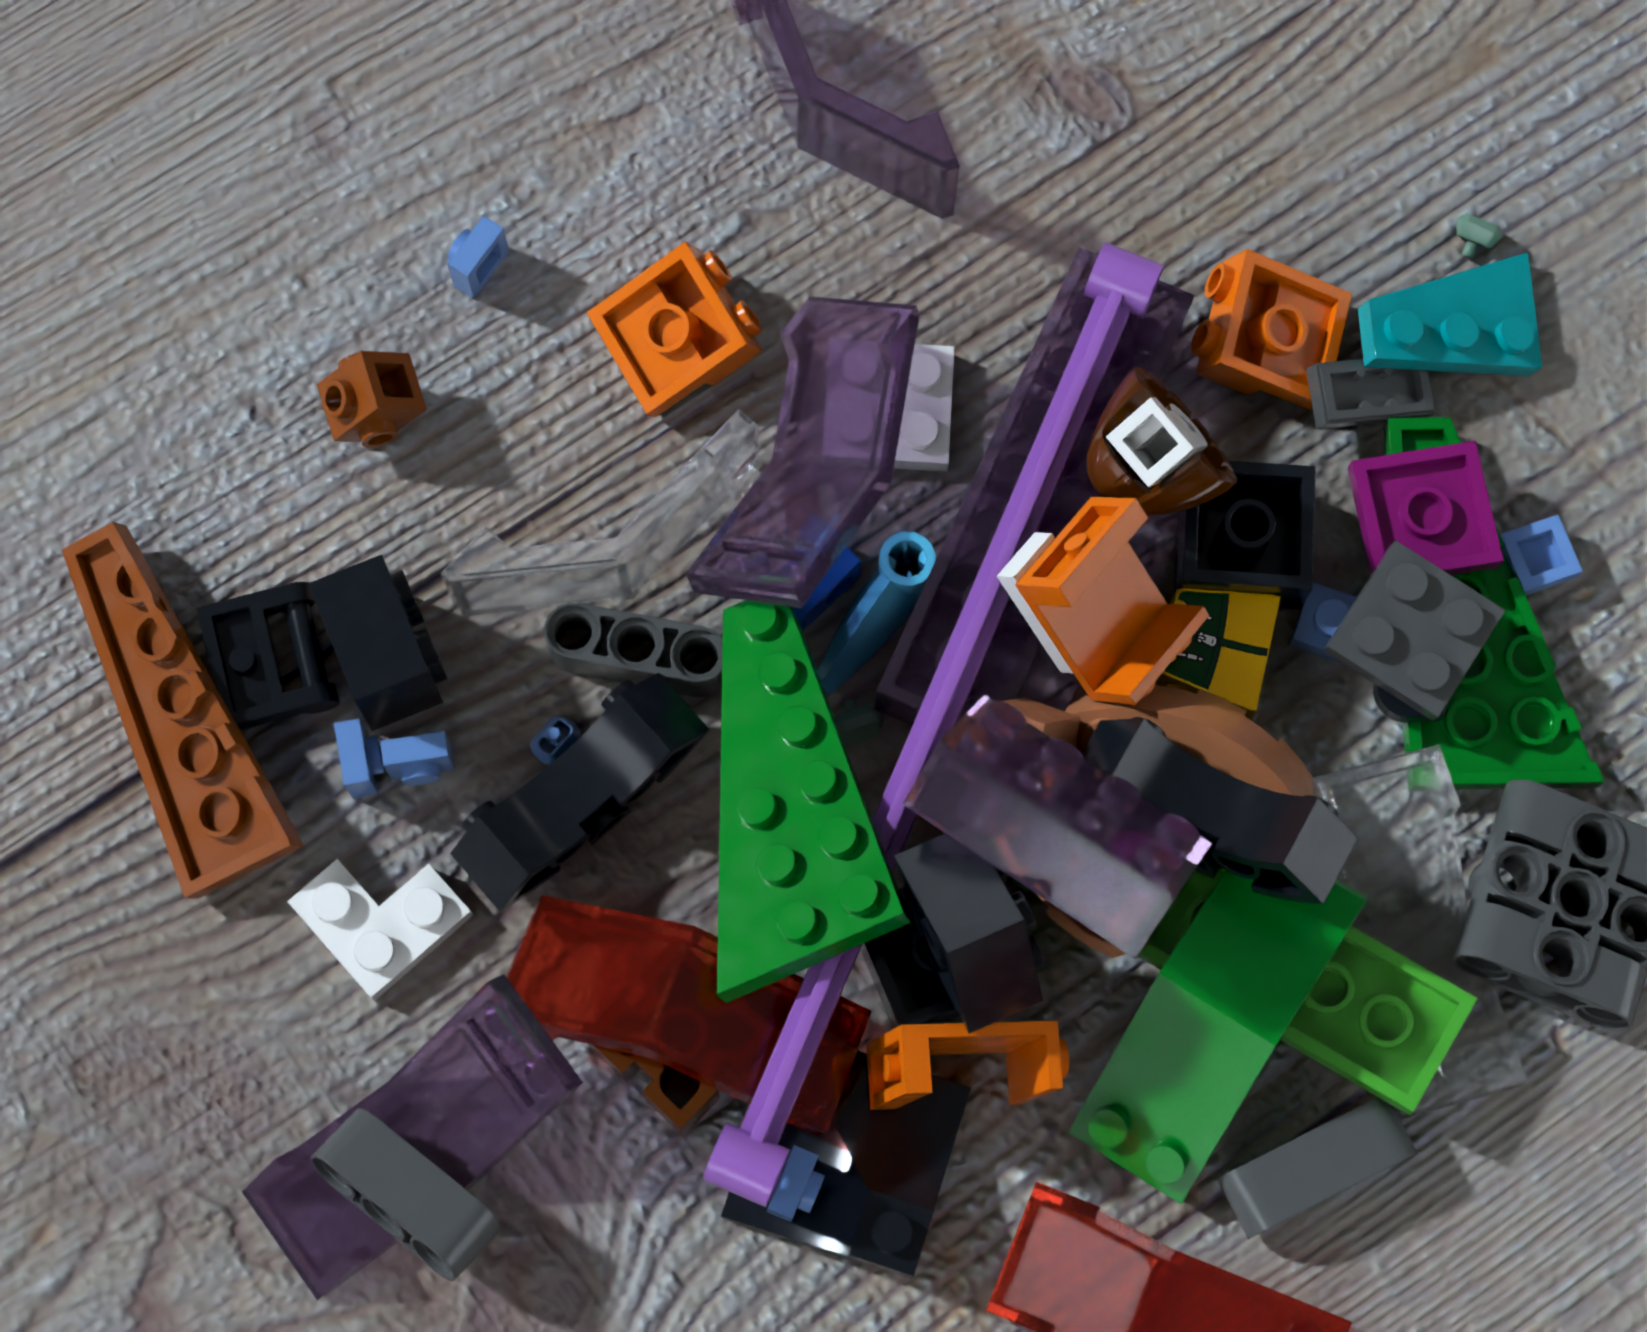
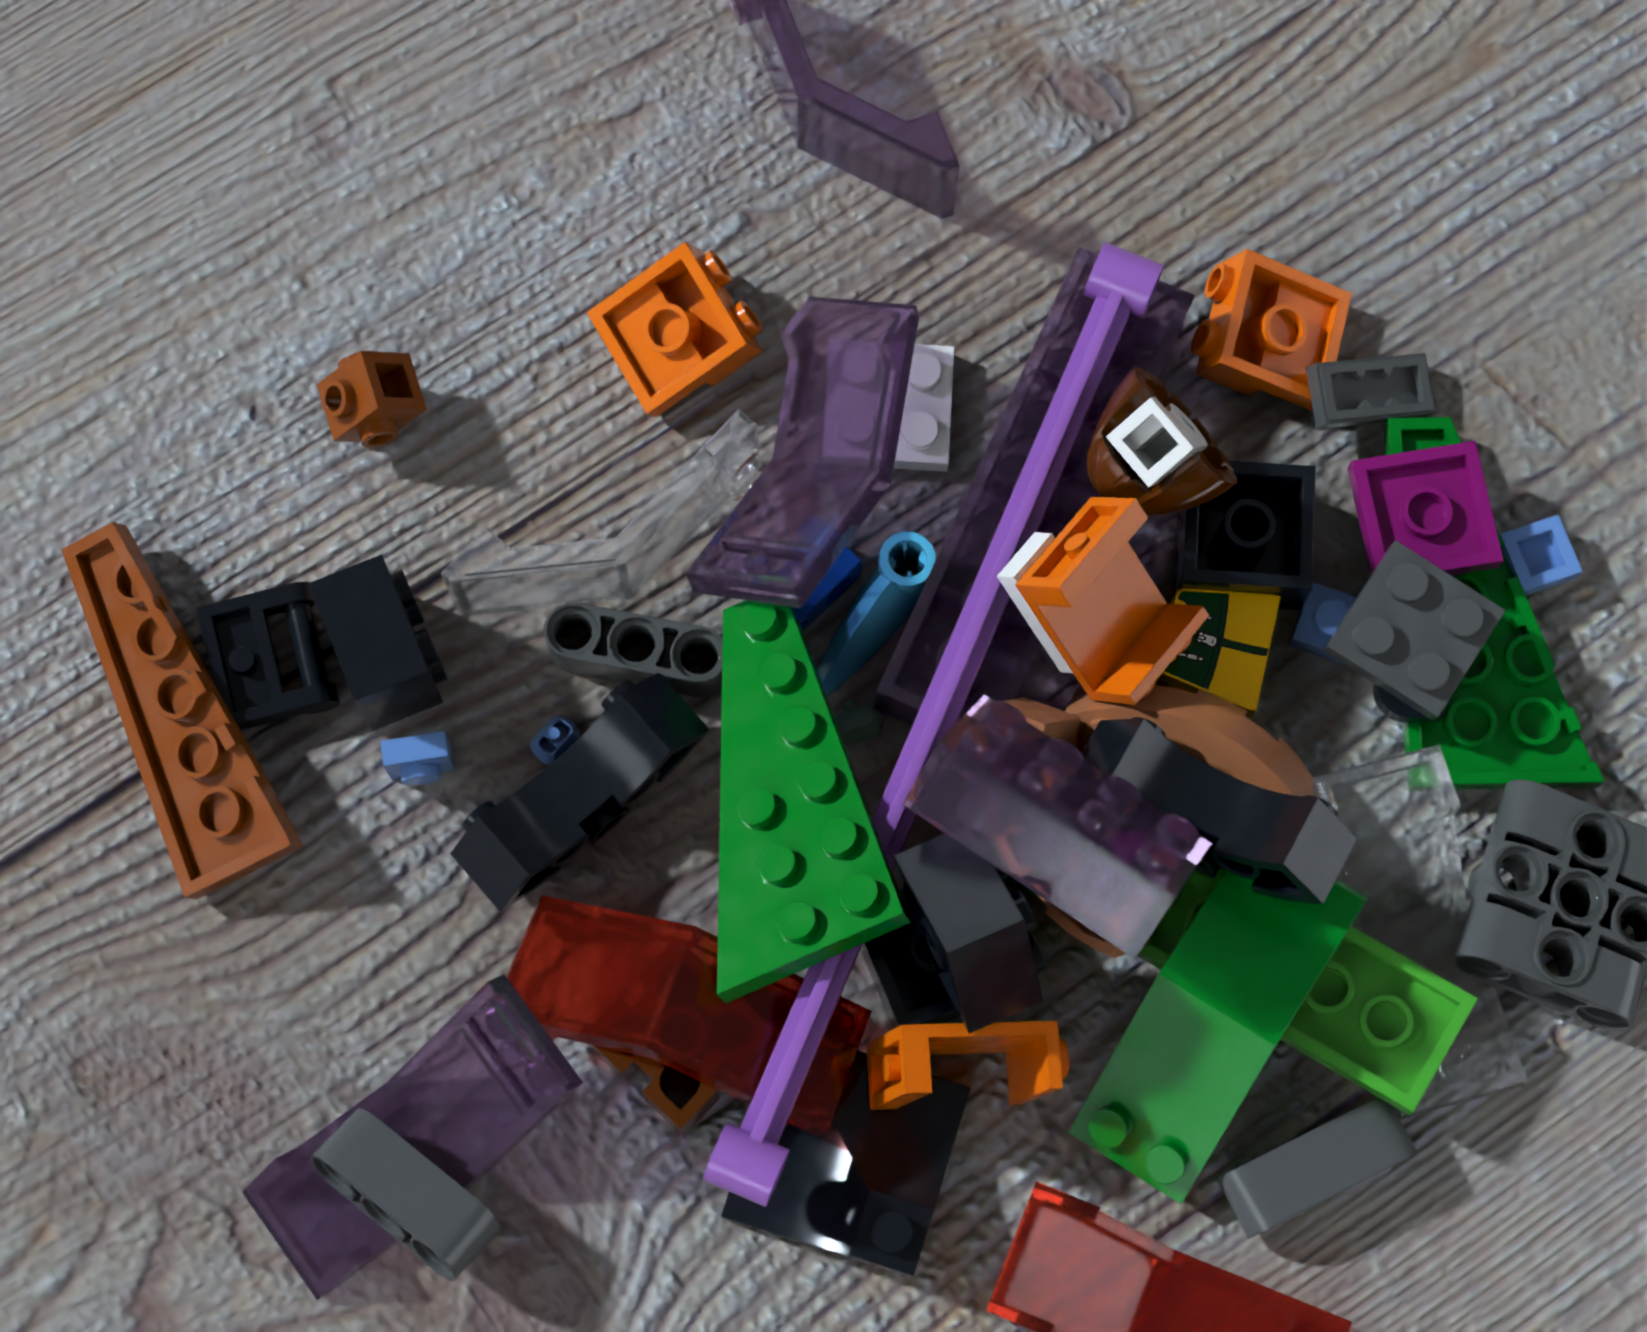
(359, 758): medium blue plate -> none
(382, 940): white plate -> none
(476, 256): medium blue plate -> none
(797, 1185): medium blue plate -> none
(1457, 323): teal wing -> none
(1476, 233): sand green rock -> none

